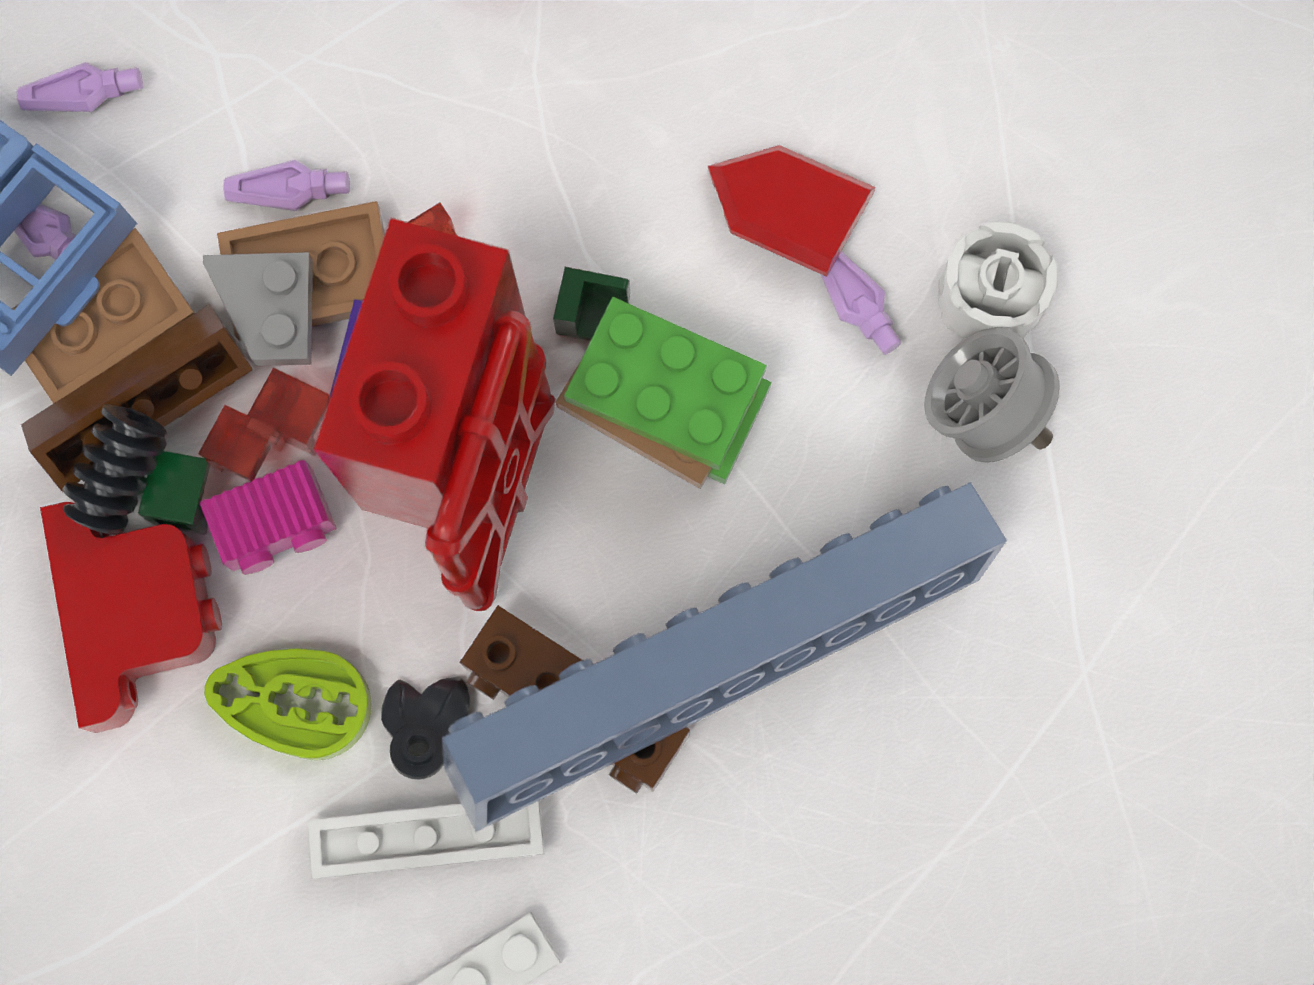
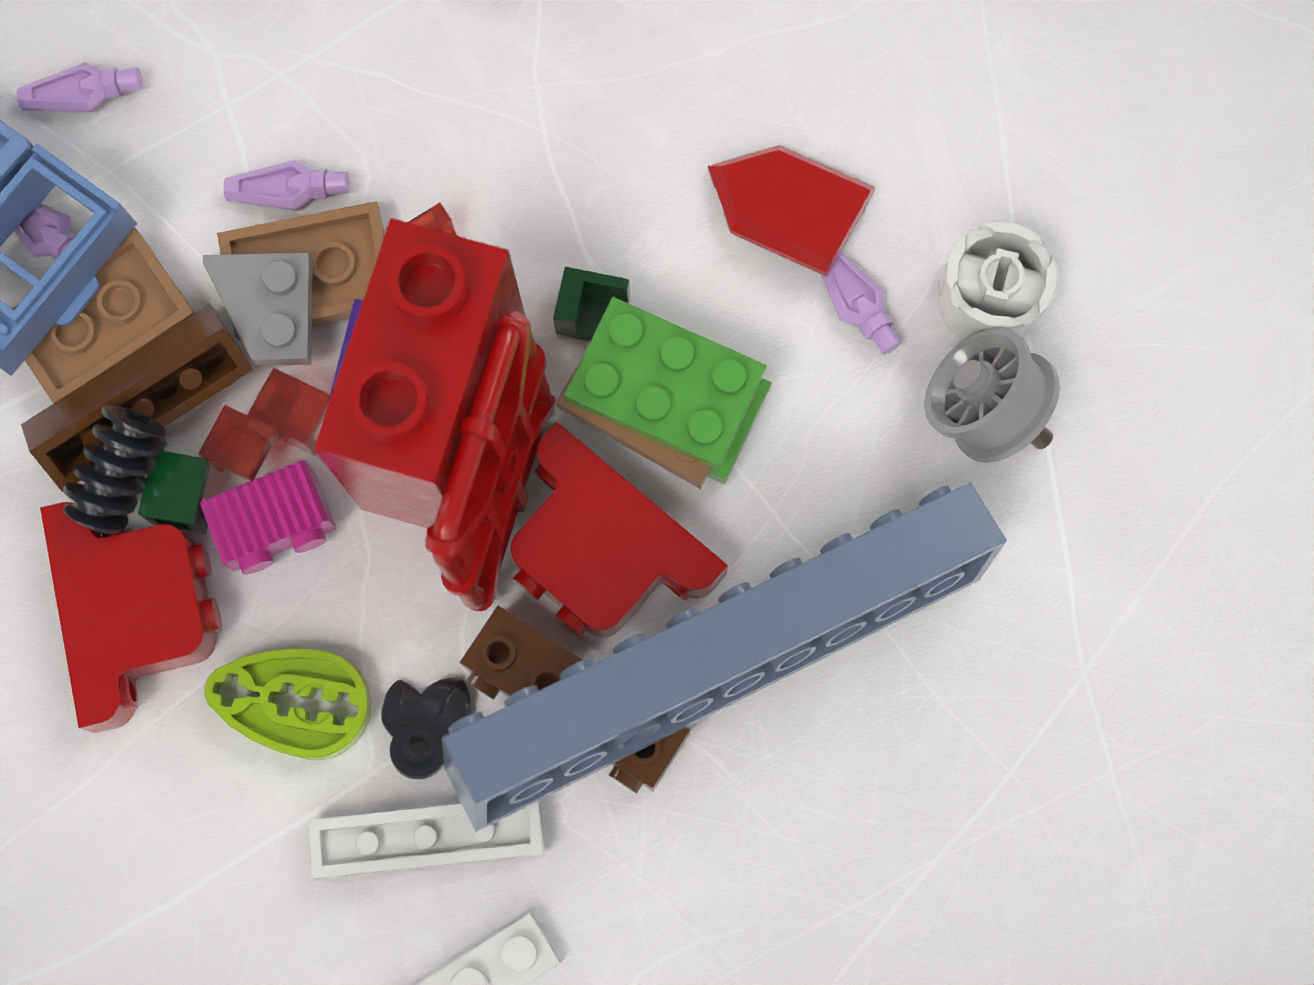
(603, 543): none -> red brick

